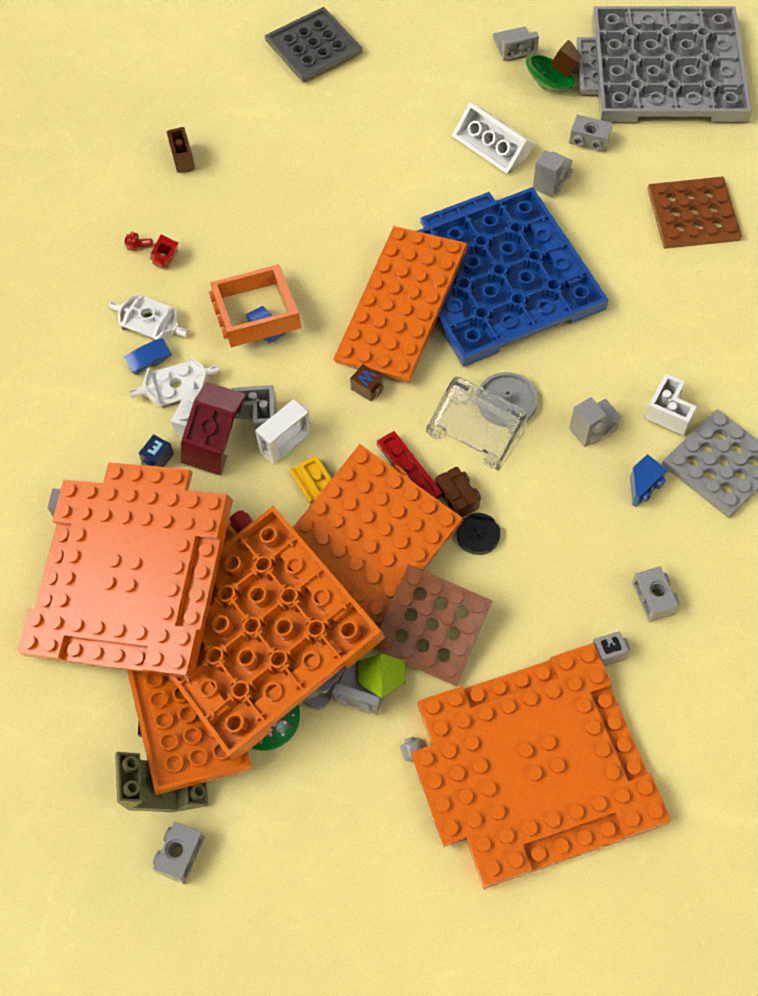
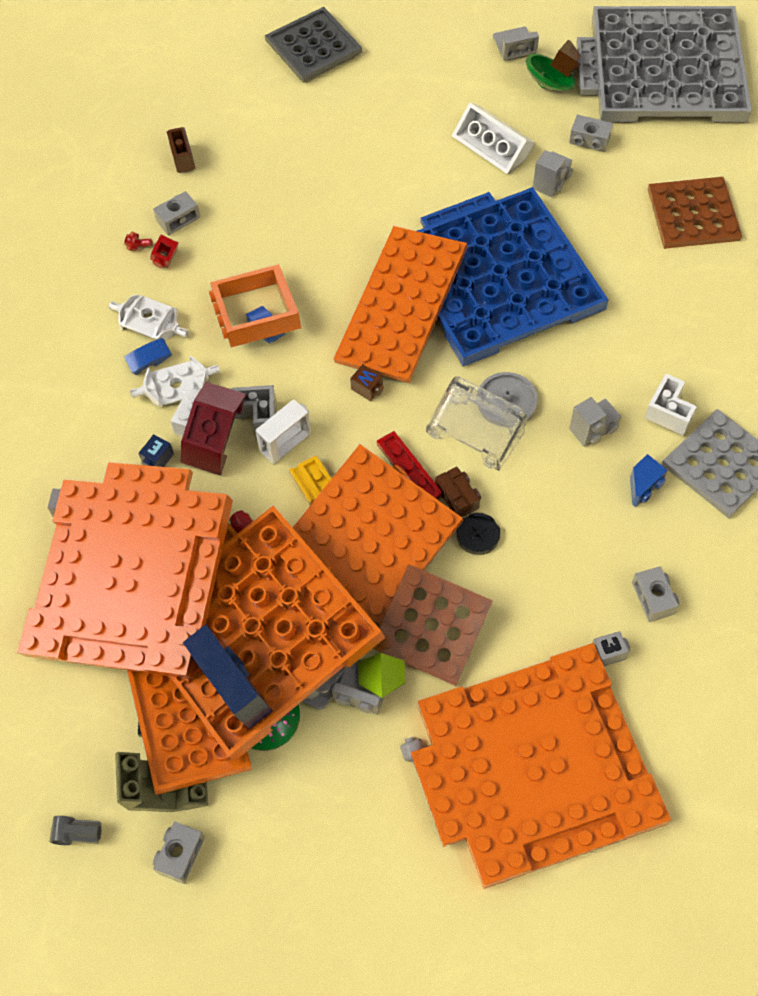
(68, 830): none -> dark grey piece
(176, 213): none -> light grey brick
(227, 676): none -> dark blue brick

